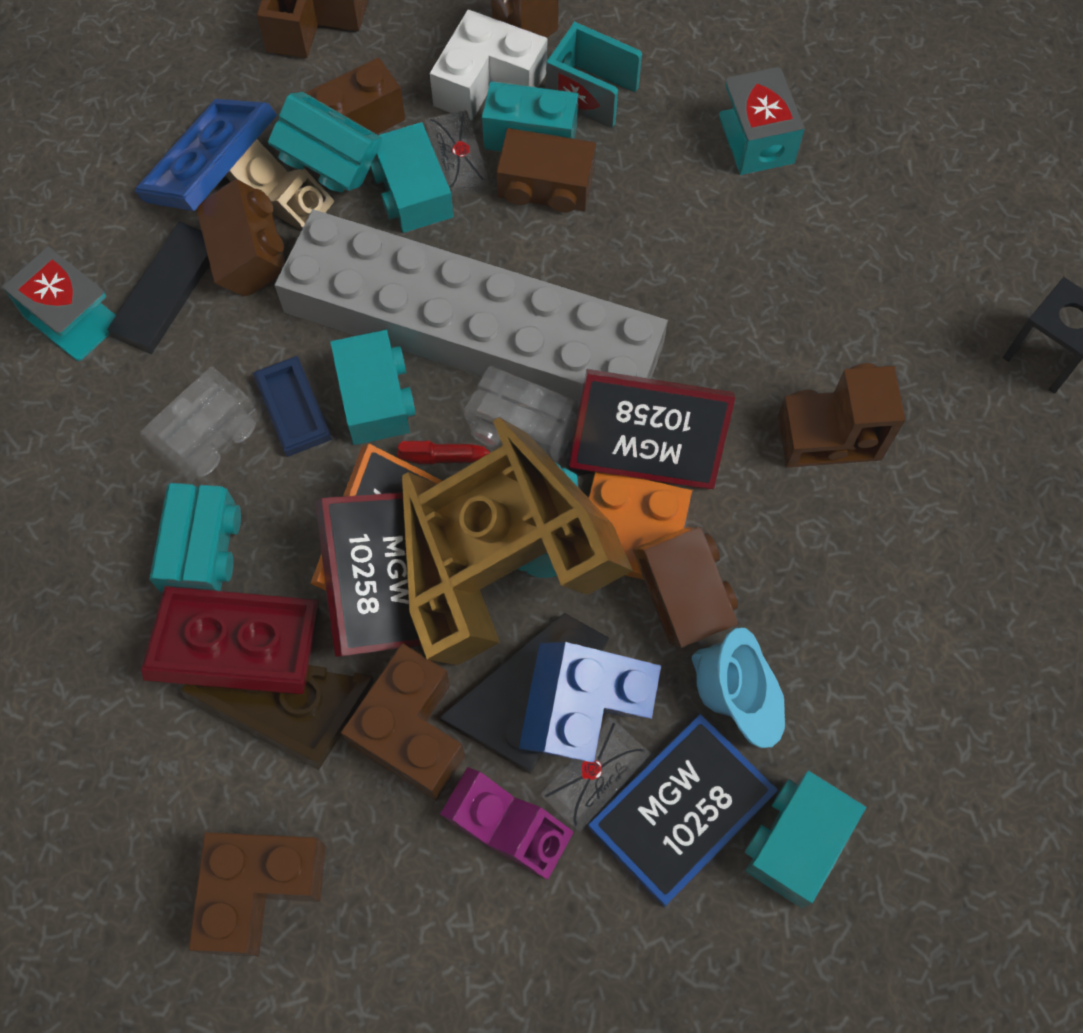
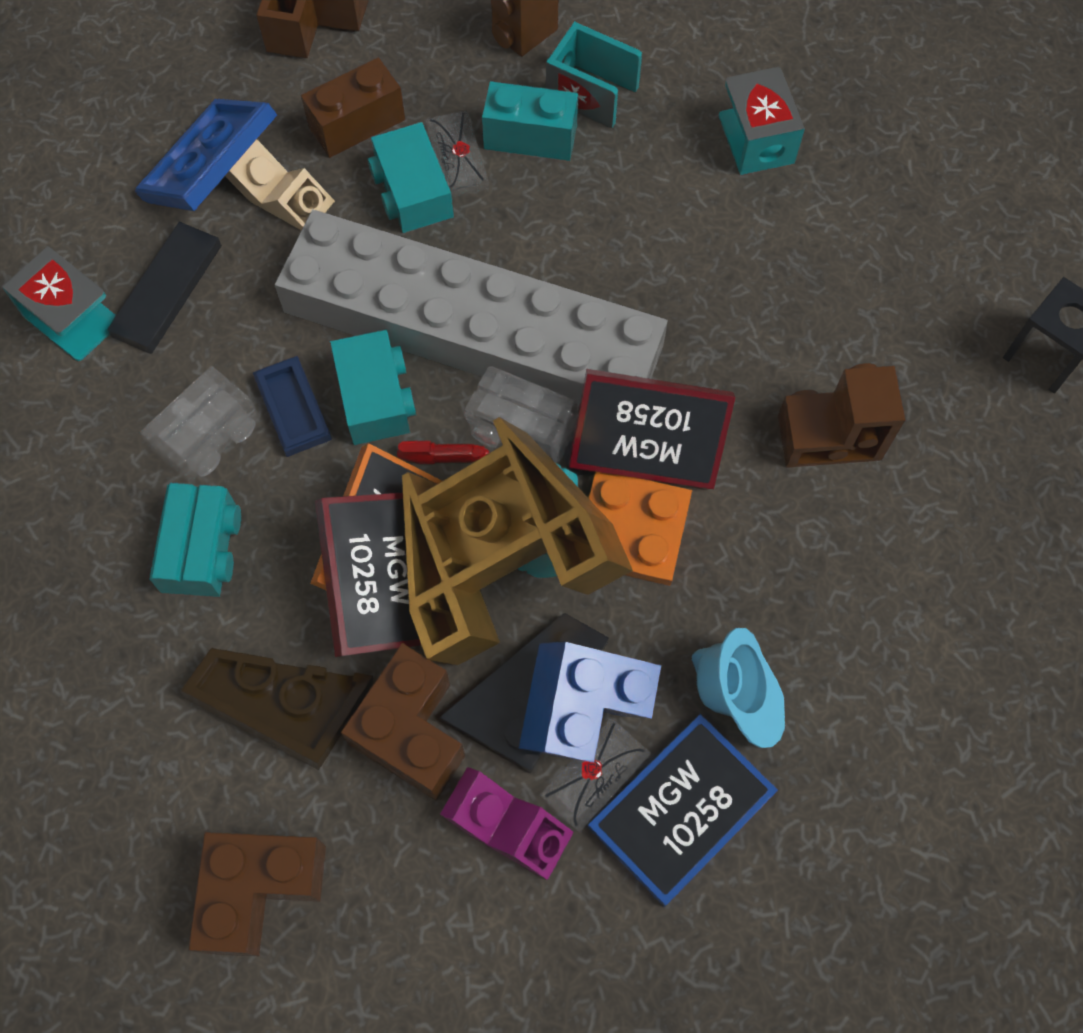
(231, 640): dark red tile -> none
(241, 238): reddish brown brick -> none
(324, 141): teal brick -> none
(482, 53): white brick -> none
(546, 170): reddish brown brick -> none
(687, 585): reddish brown brick -> none
(803, 839): teal brick -> none

